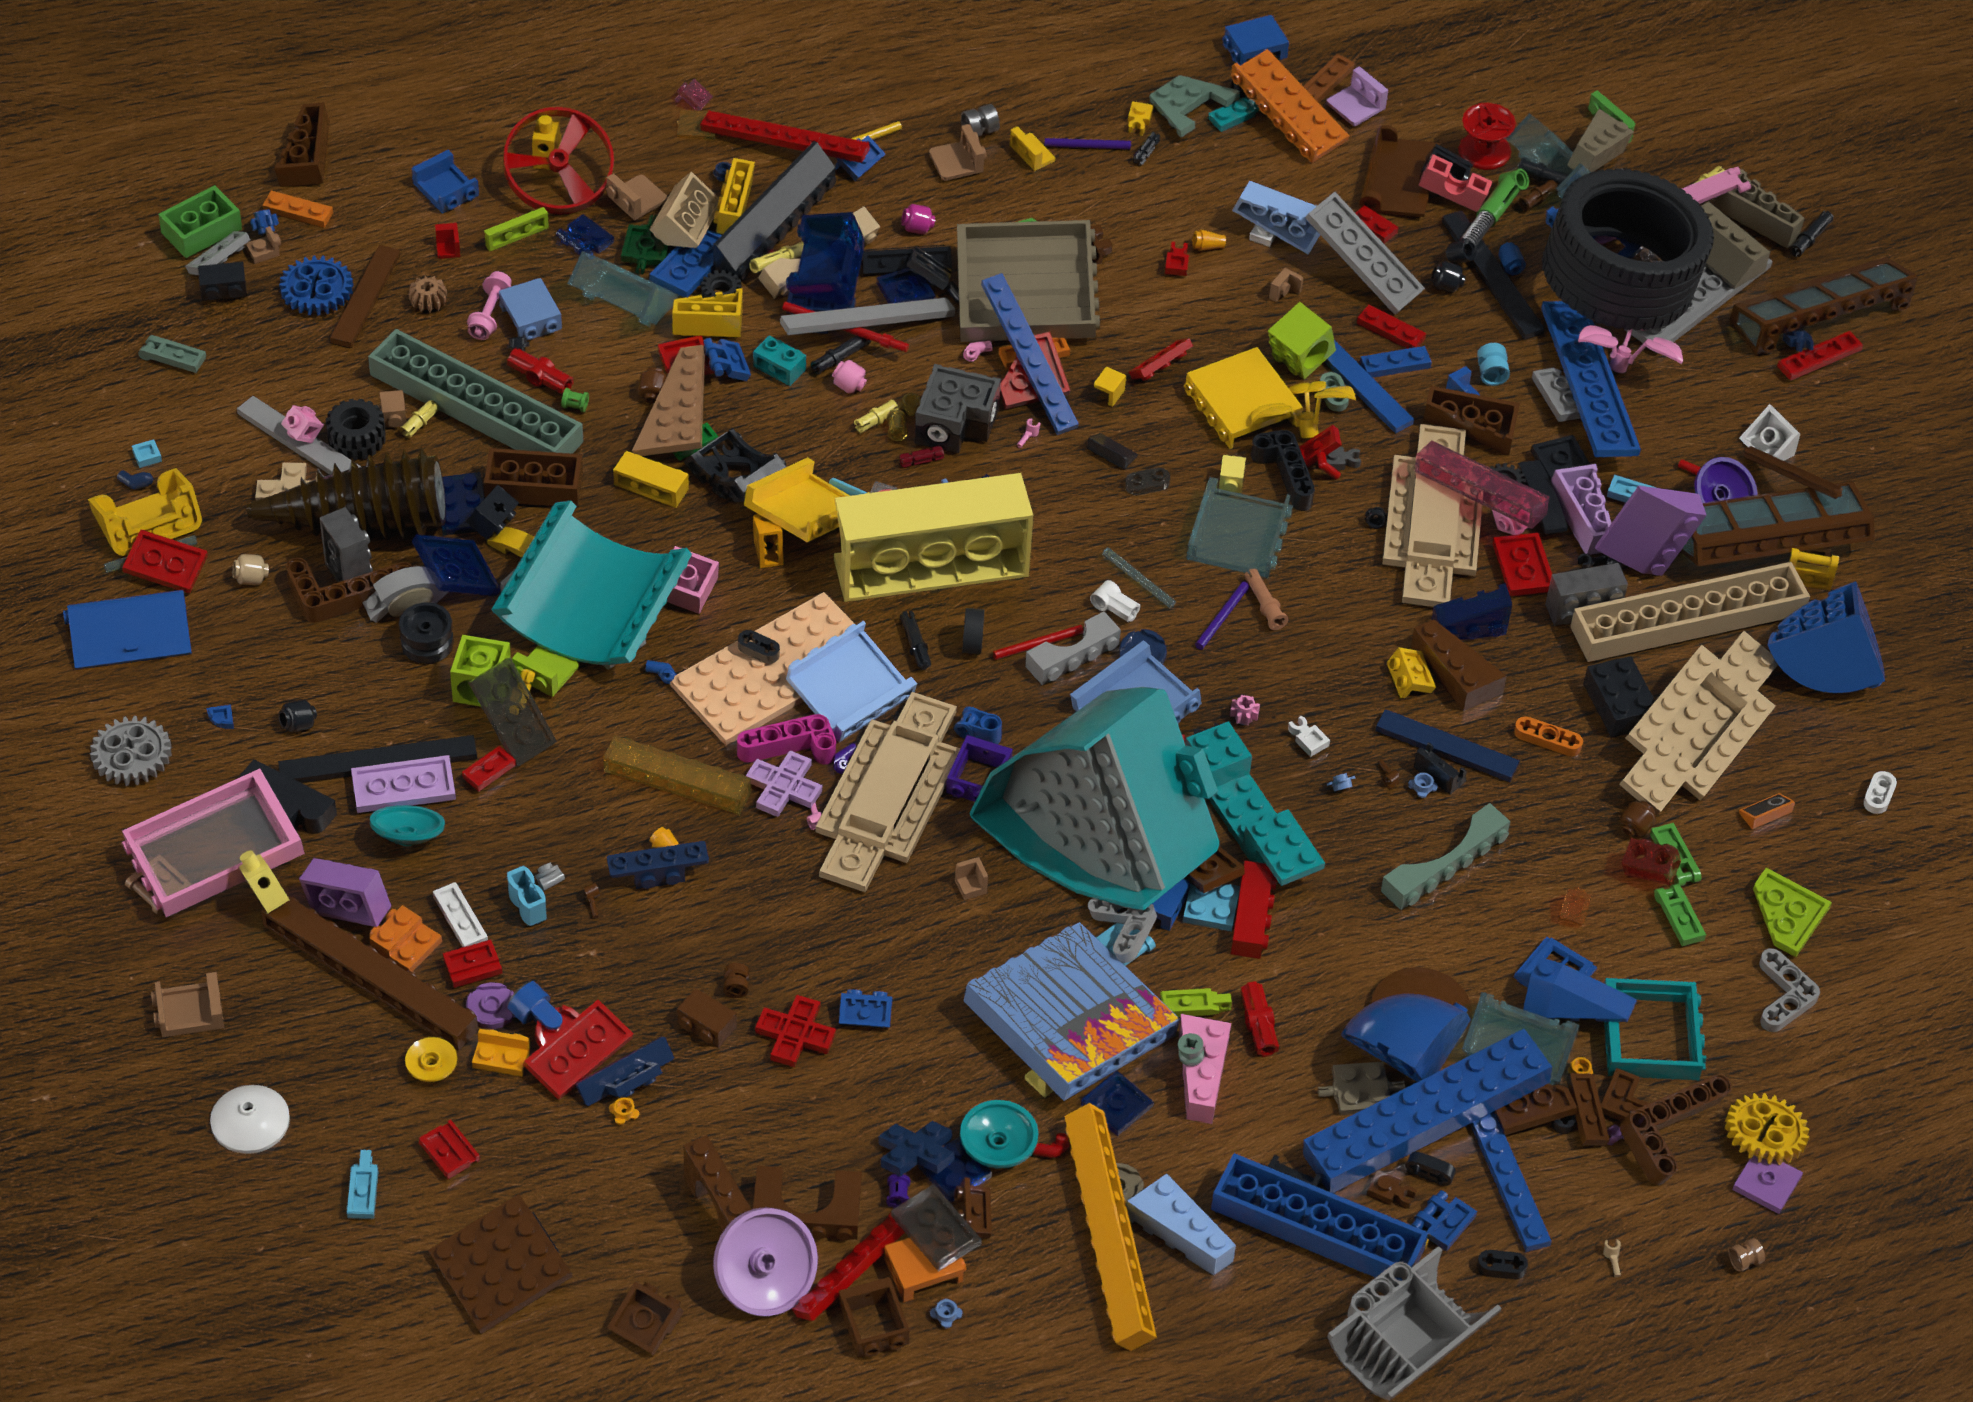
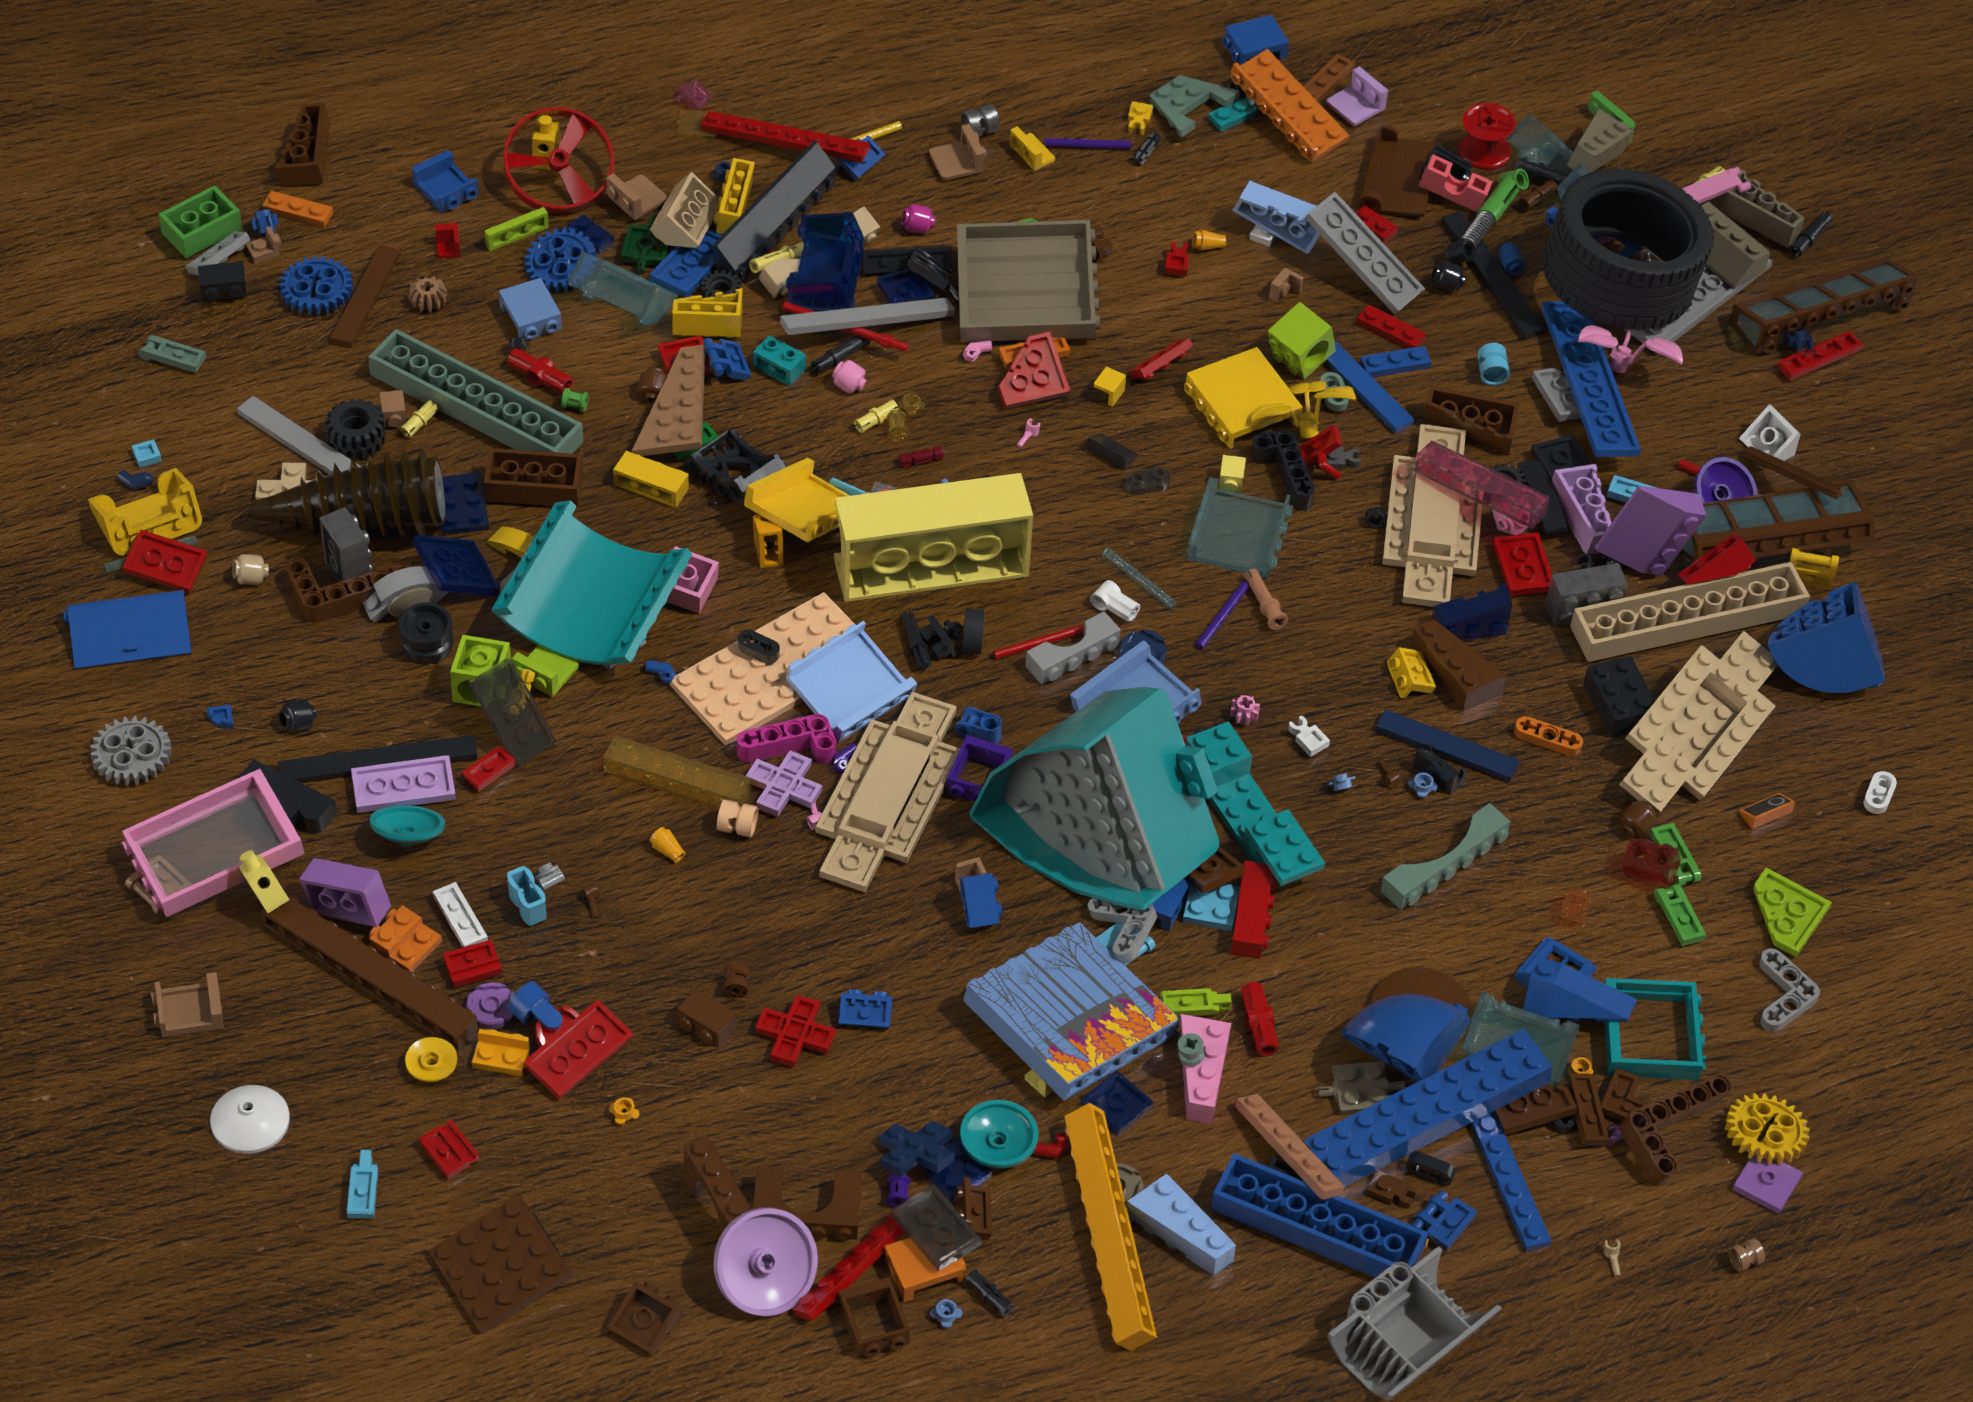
(302, 424): bright pink brick -> none
(481, 324): bright pink piece -> none
(492, 512): black brick -> none
(559, 255): none -> blue gear
(626, 1073): dark blue bracket -> none
(658, 865): dark blue bracket -> none
(737, 818): none -> light nougat wheel
(945, 645): none -> black hips
(956, 407): dark grey piece -> none
(980, 899): none -> blue brick
(989, 1293): none -> black pin
(1029, 354): blue plate -> none
(1289, 1146): none -> nougat plate
(1460, 381): blue panel -> none
(1502, 1264): black beam -> none
(1723, 560): none -> red slope

